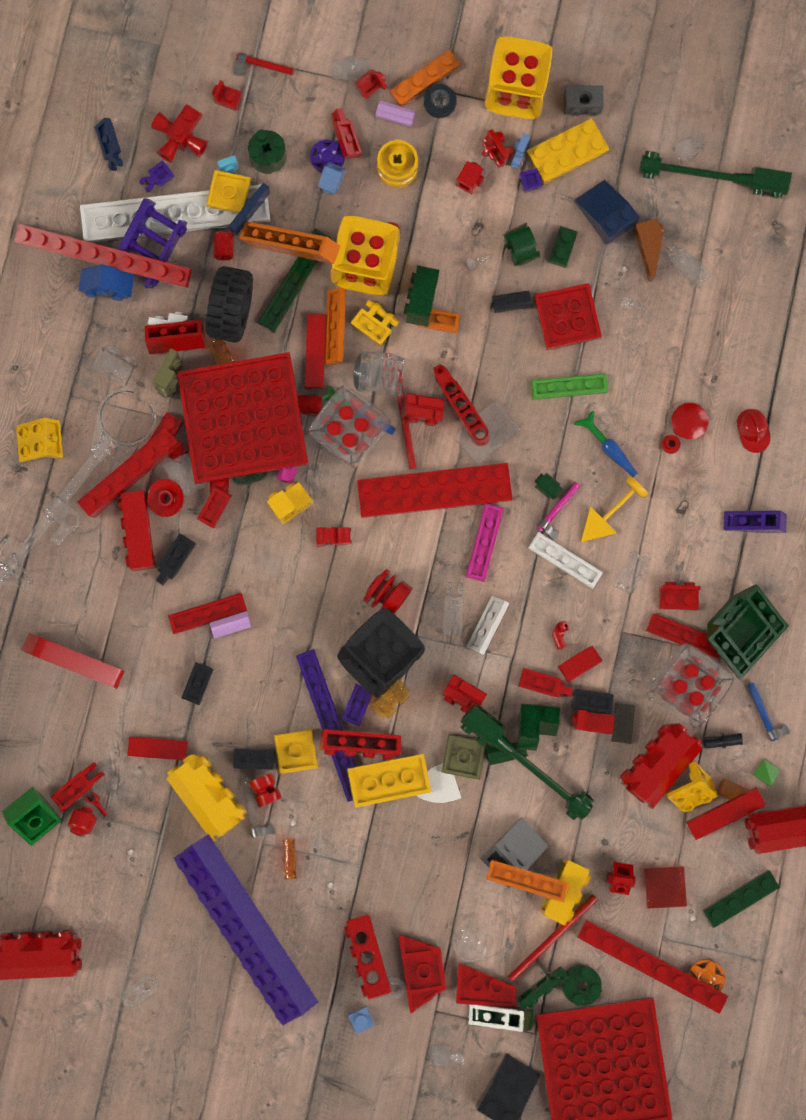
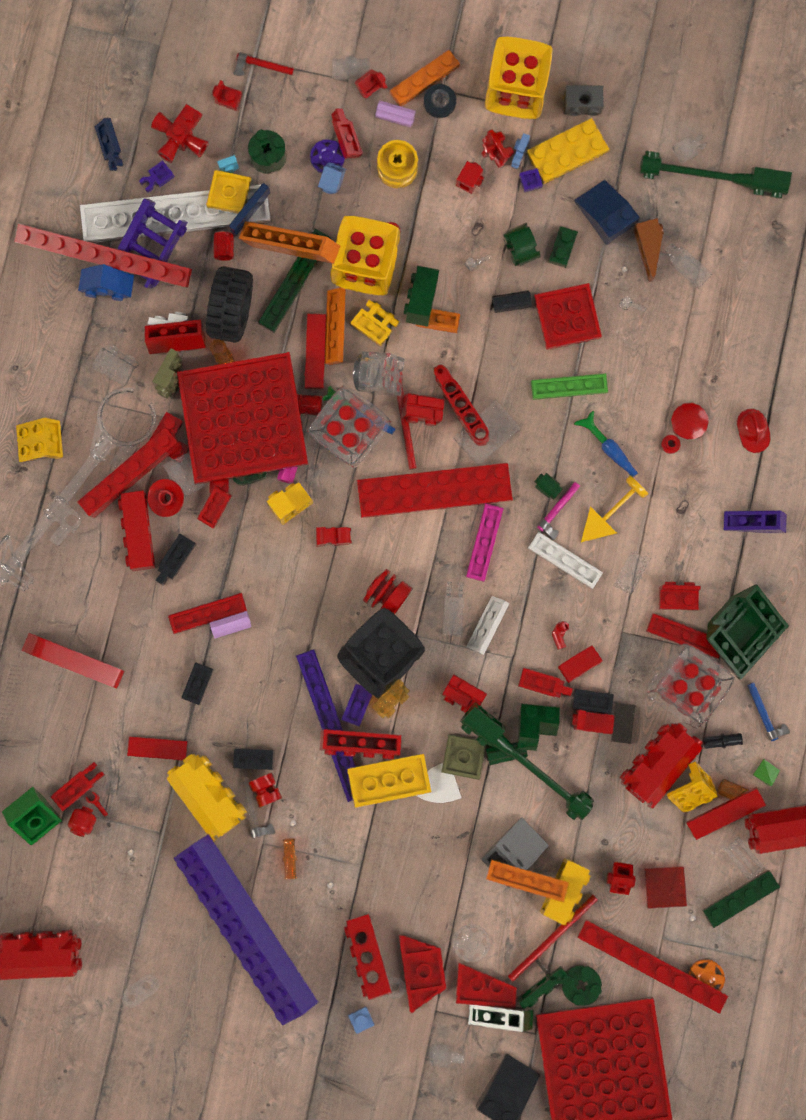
(296, 751): yellow tile -> none

